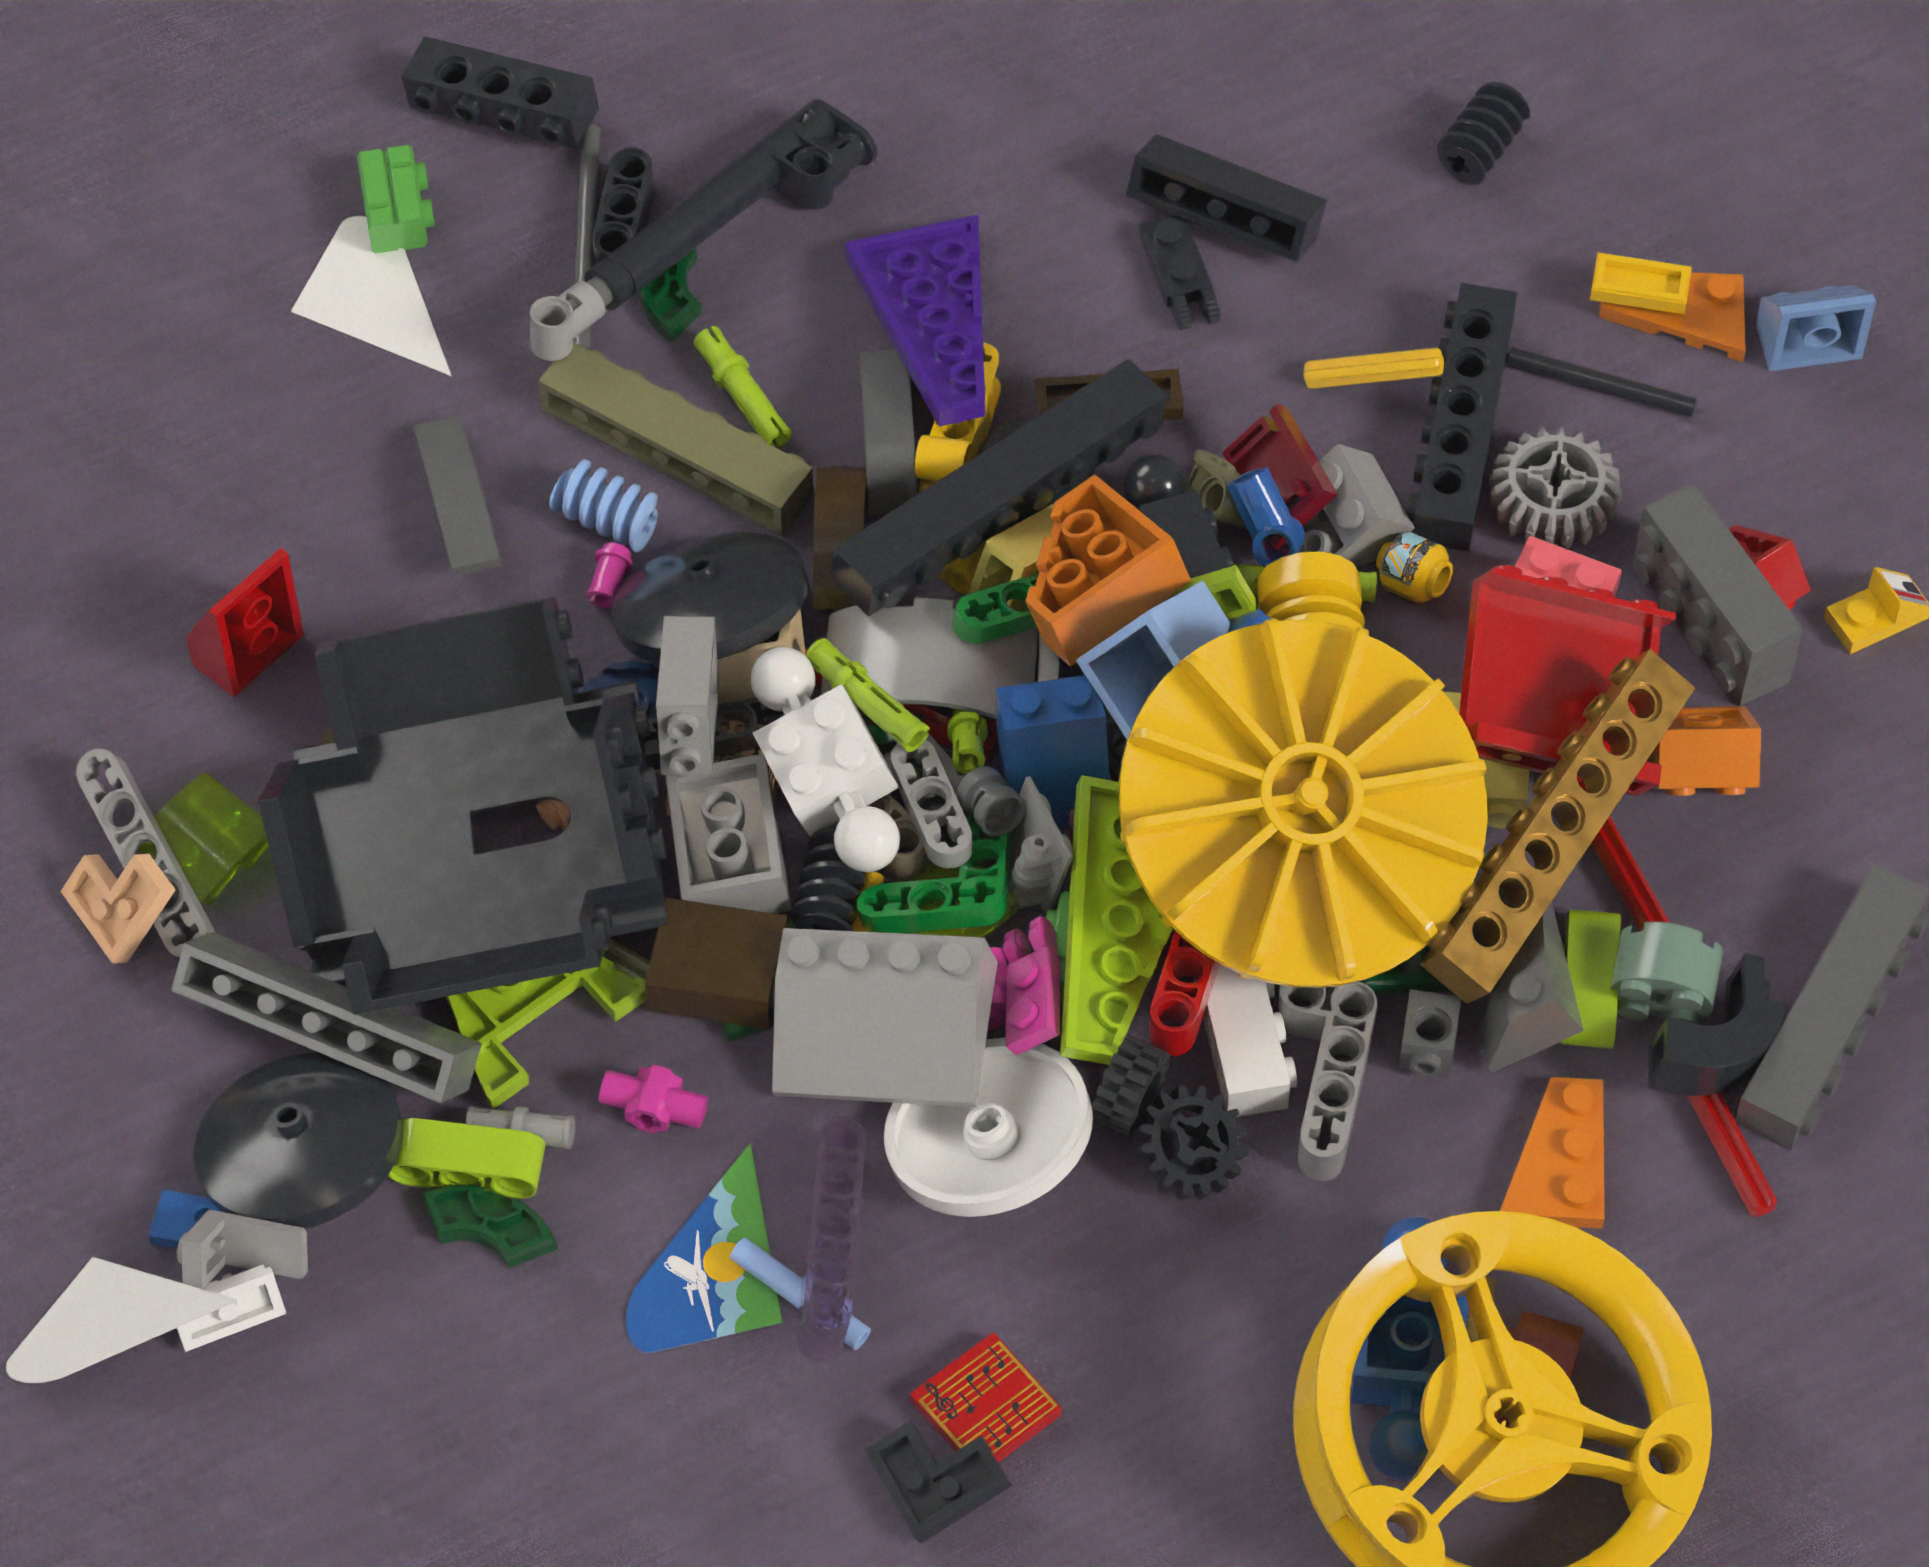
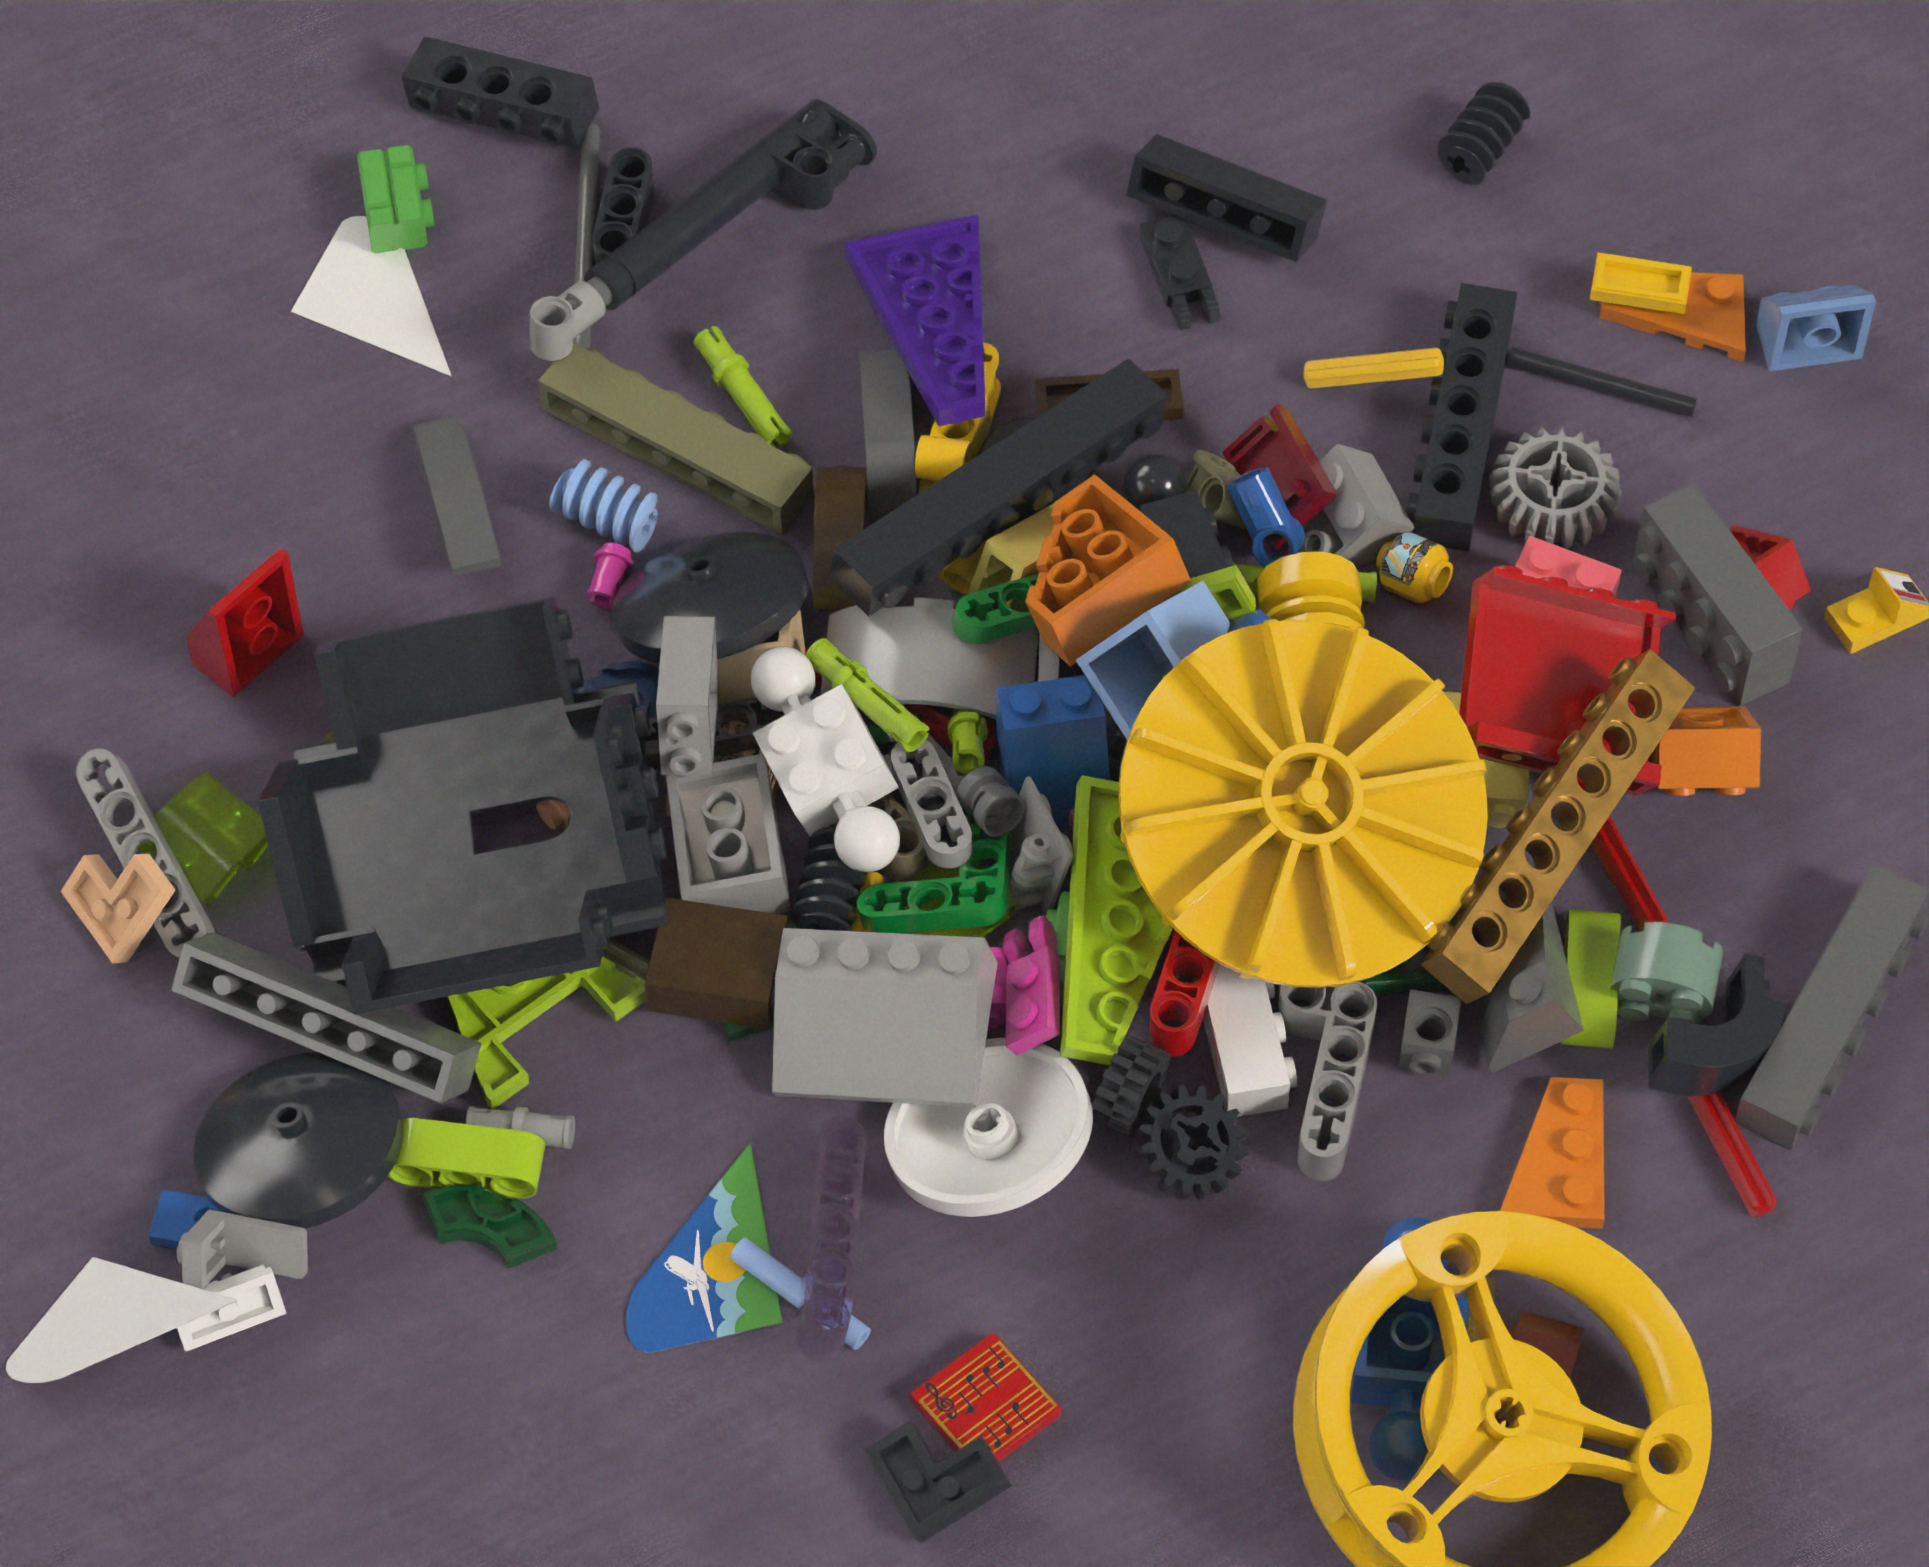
(653, 1099): dark pink axle -> none
(669, 301): dark green tile -> none

